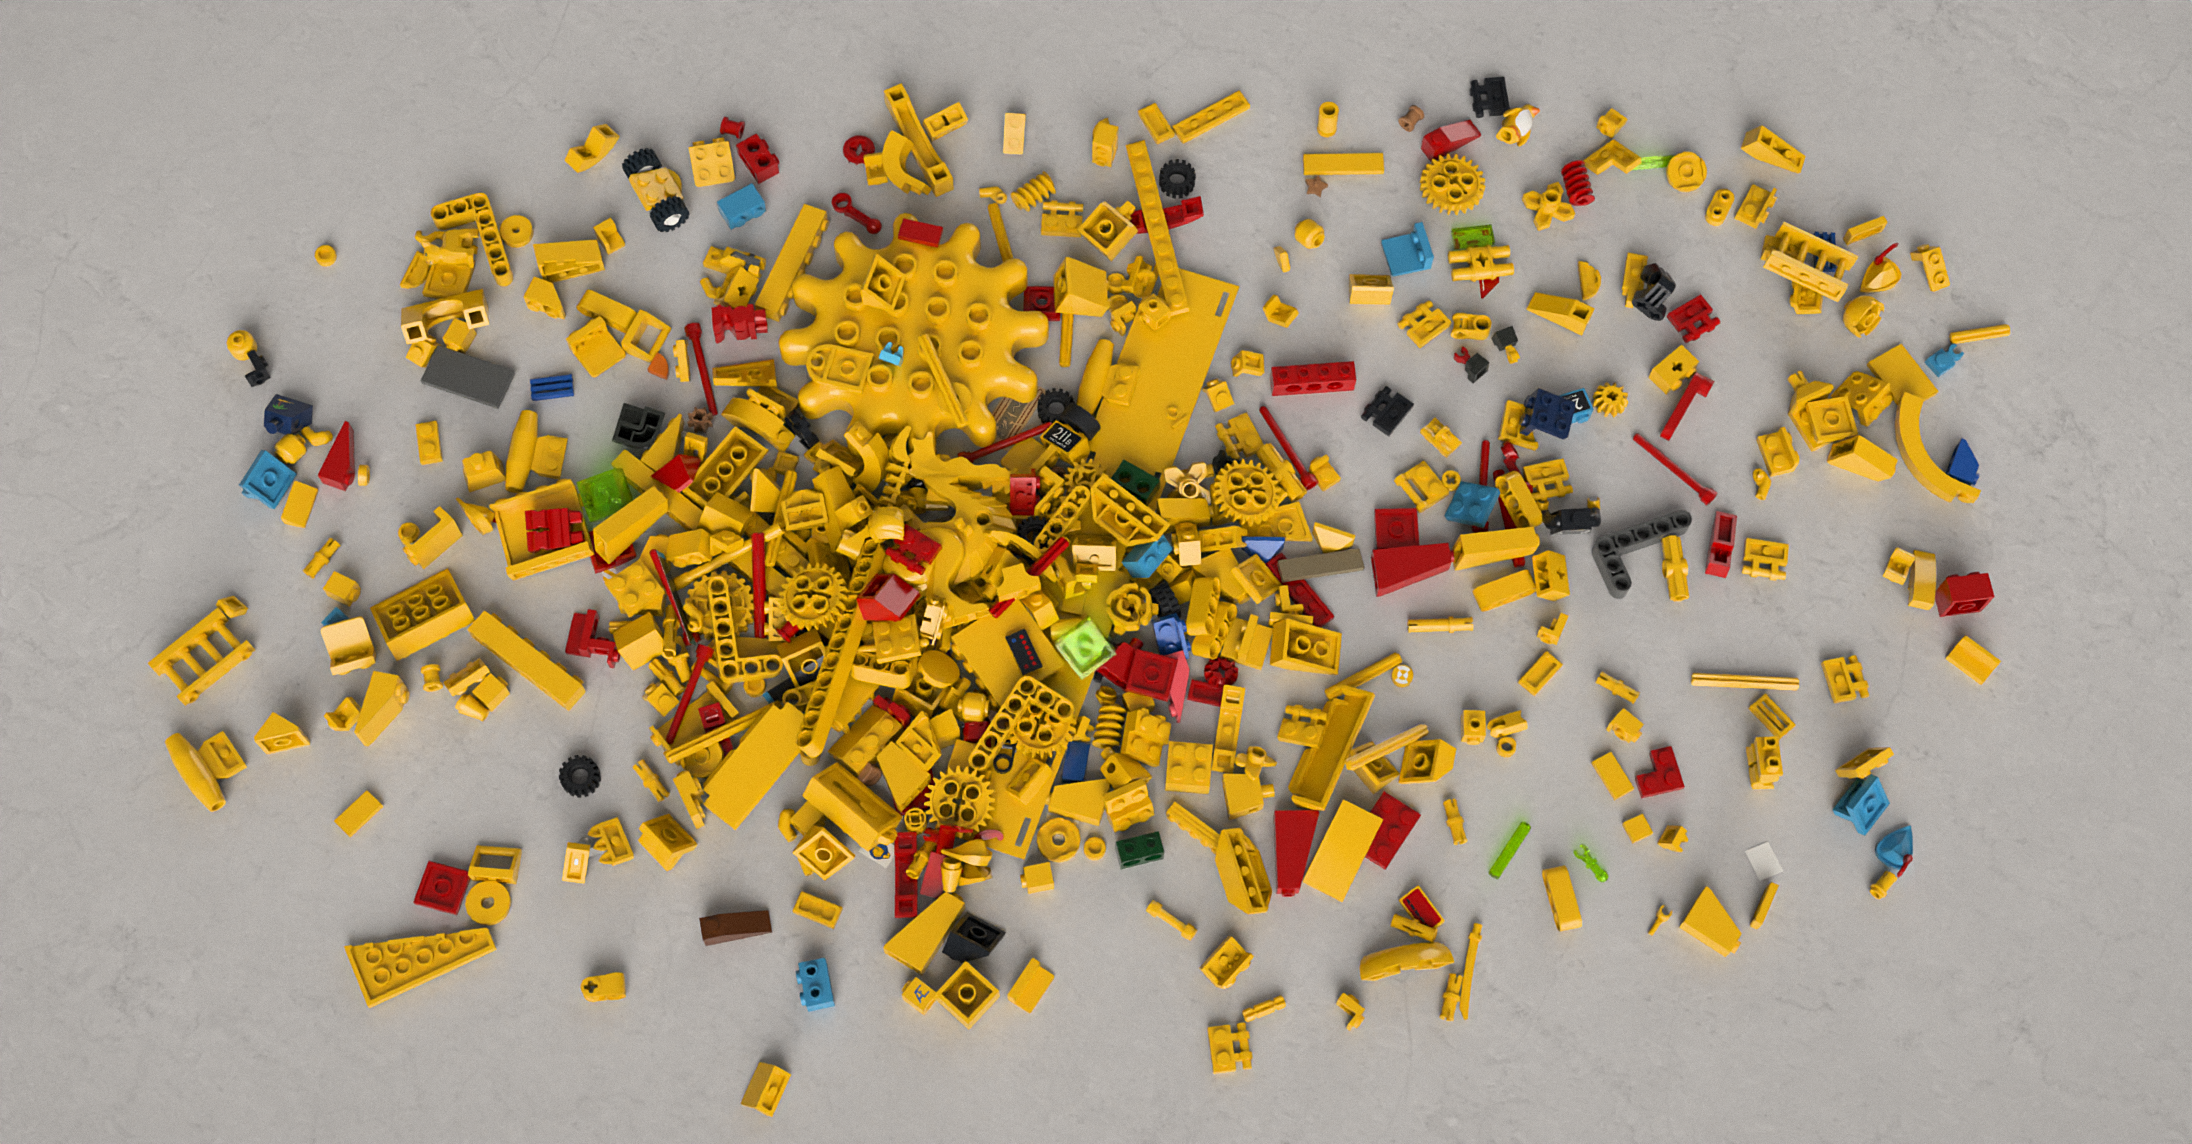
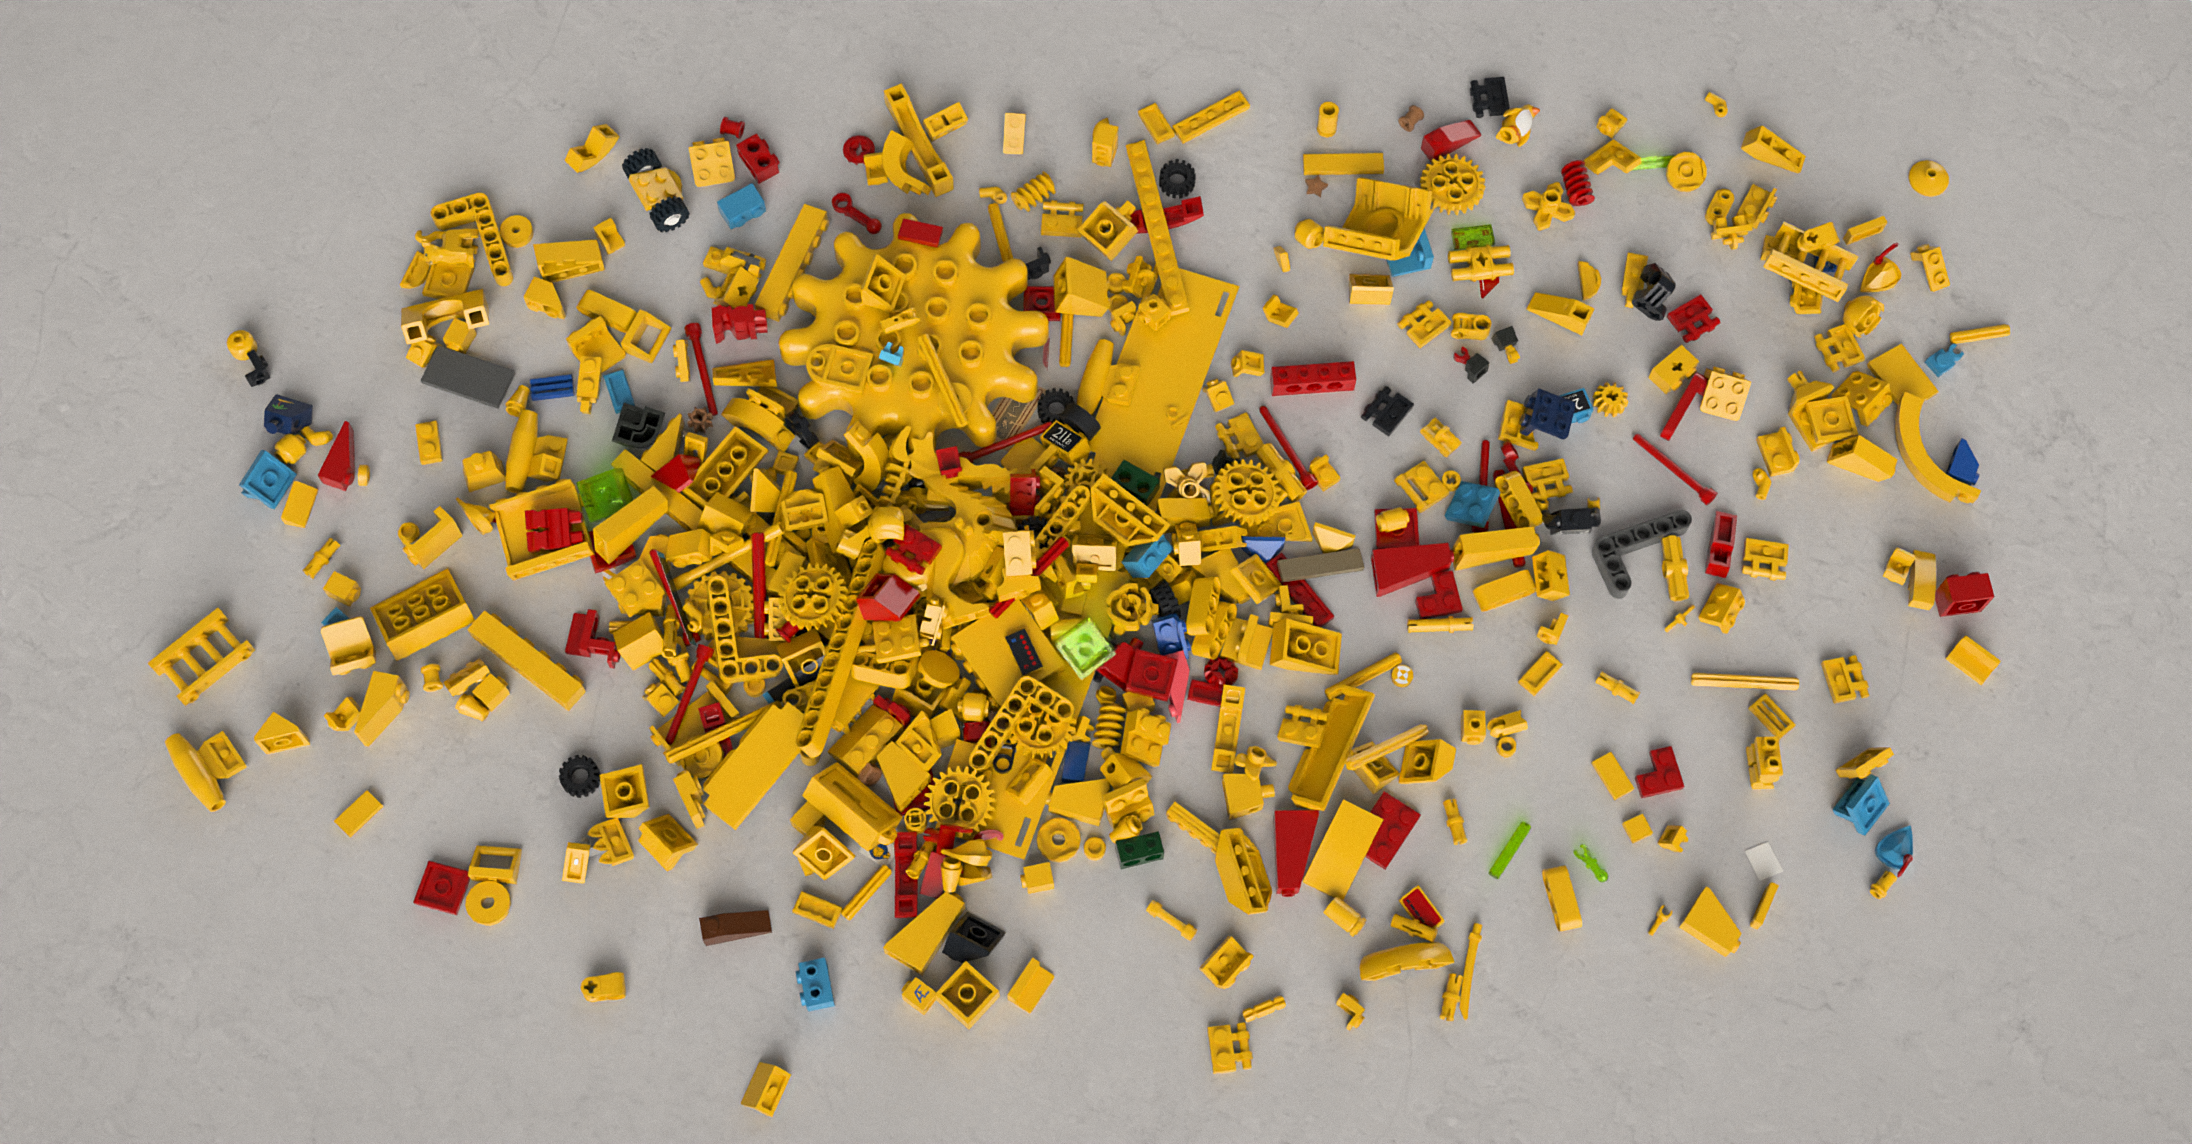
(231, 606): yellow tile -> none
(325, 255): yellow tile -> none
(405, 963): yellow wing -> none
(518, 401): none -> yellow cone
(544, 467): none -> yellow panel
(589, 382): none -> yellow hinge
(618, 390): none -> dark azure tile
(624, 792): none -> yellow slope
(651, 780): yellow pin -> none
(659, 367): orange tile -> none
(784, 824): yellow arm -> none
(789, 563): none -> yellow slope
(866, 892): none -> yellow axle
(896, 322): none -> yellow bar
(949, 462): none -> red bracket
(1017, 551): none -> yellow bracket
(1039, 266): none -> black bracket
(1046, 354): none -> red sticker
(1128, 828): none -> yellow cone
(1188, 767): yellow brick -> none
(1345, 916): none -> yellow piece
(1383, 220): none -> yellow panel
(1392, 519): none -> yellow brick
(1444, 601): none -> red plate
(1626, 726): yellow brick -> none
(1680, 618): none -> yellow piece
(1718, 103): none -> yellow arm
(1722, 607): none -> yellow bracket
(1724, 393): none -> yellow bracket
(1739, 228): none -> yellow hips
(1818, 237): none -> yellow piece
(1845, 345): none -> yellow plate
(1926, 184): none -> yellow dish

